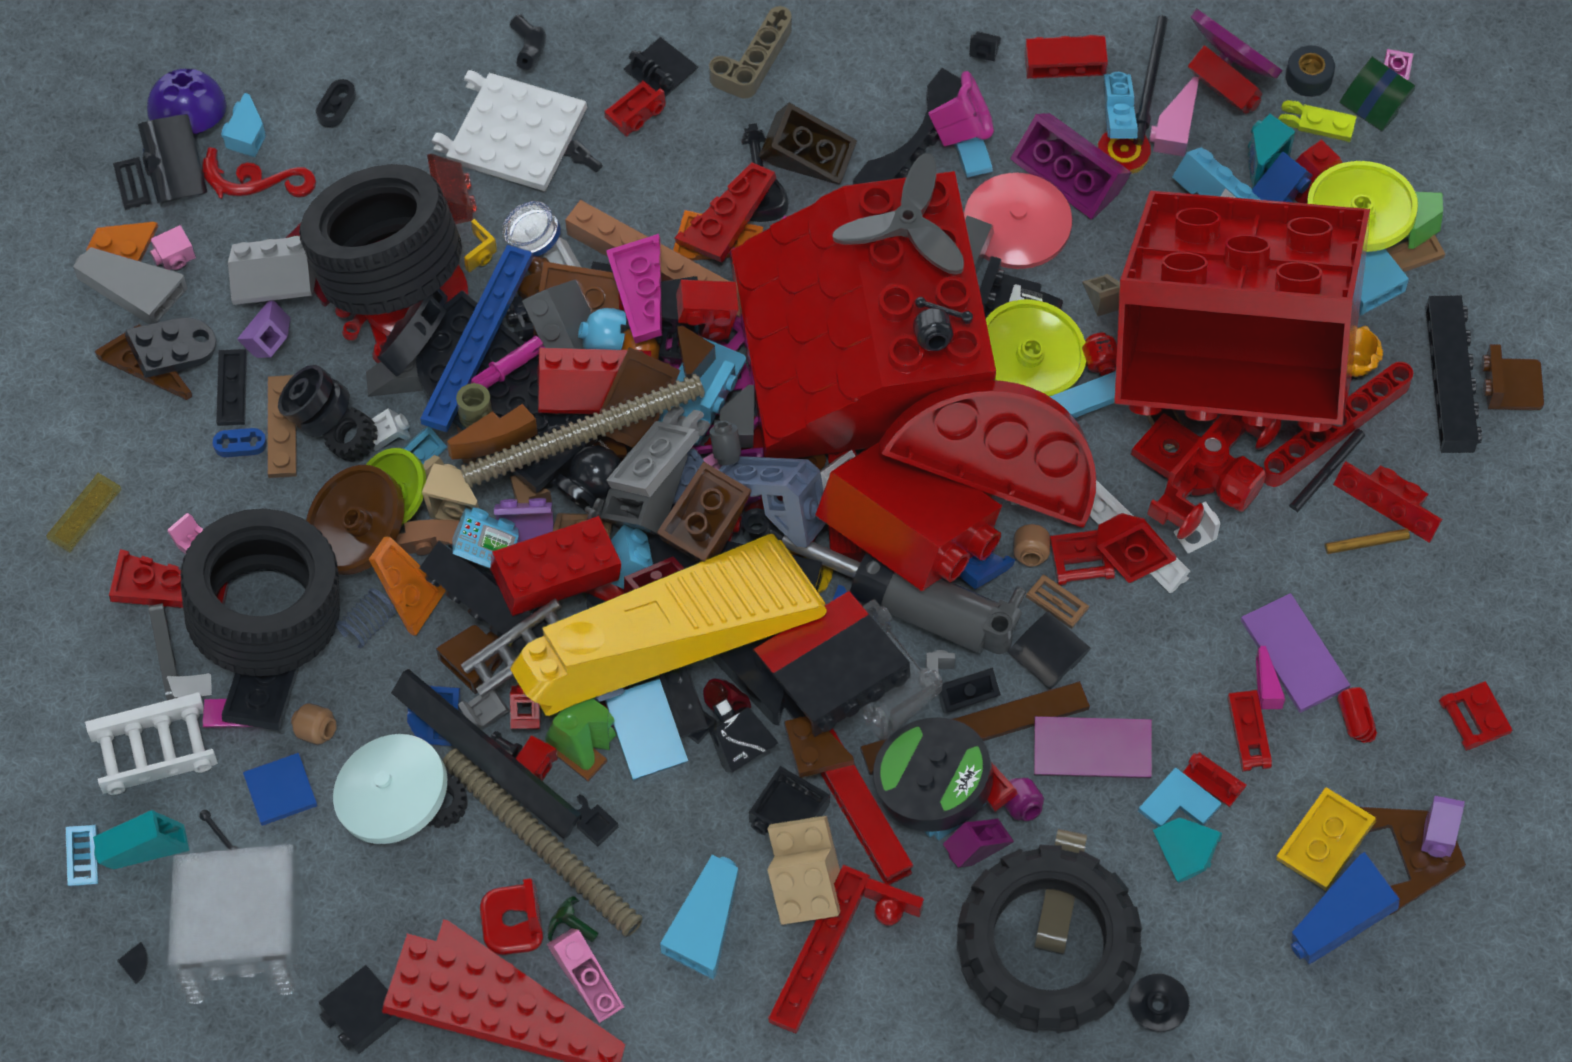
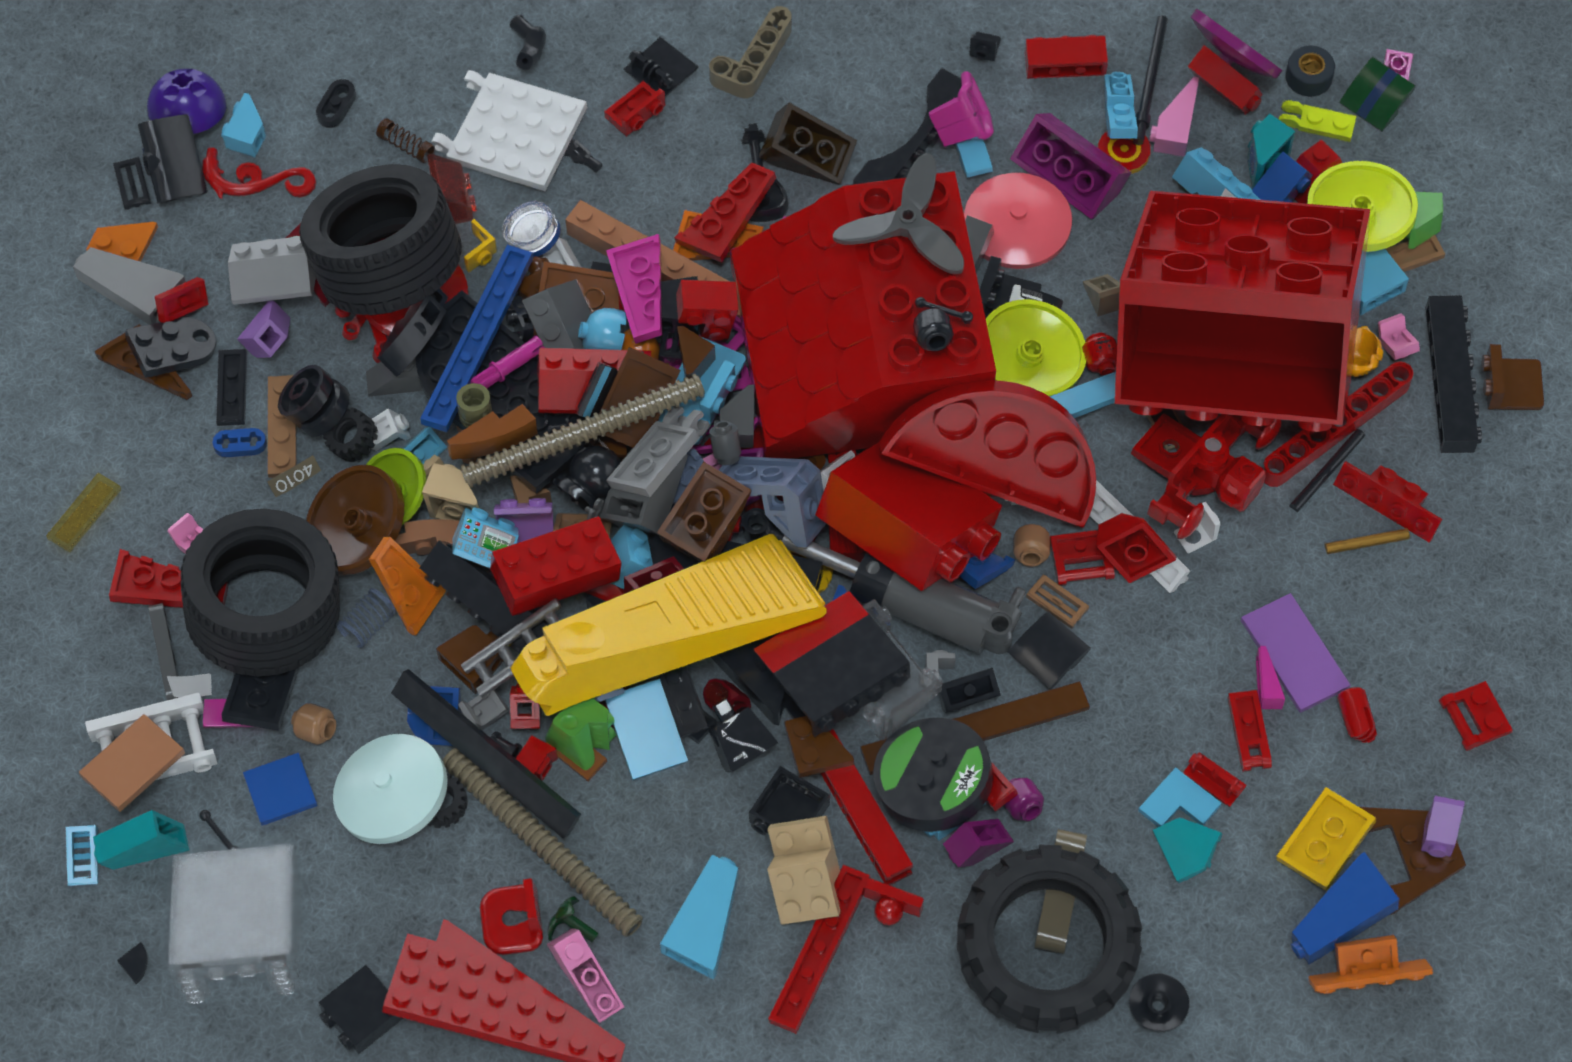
(131, 762): none -> nougat tile
(172, 249): bright pink brick -> none
(181, 300): none -> red plate
(294, 476): none -> dark tan sticker
(389, 125): none -> reddish brown piece
(595, 822): black plate -> none
(596, 390): none -> black slope
(1093, 747): magenta tile -> none
(1369, 963): none -> orange bracket
(1396, 337): none -> bright pink bracket

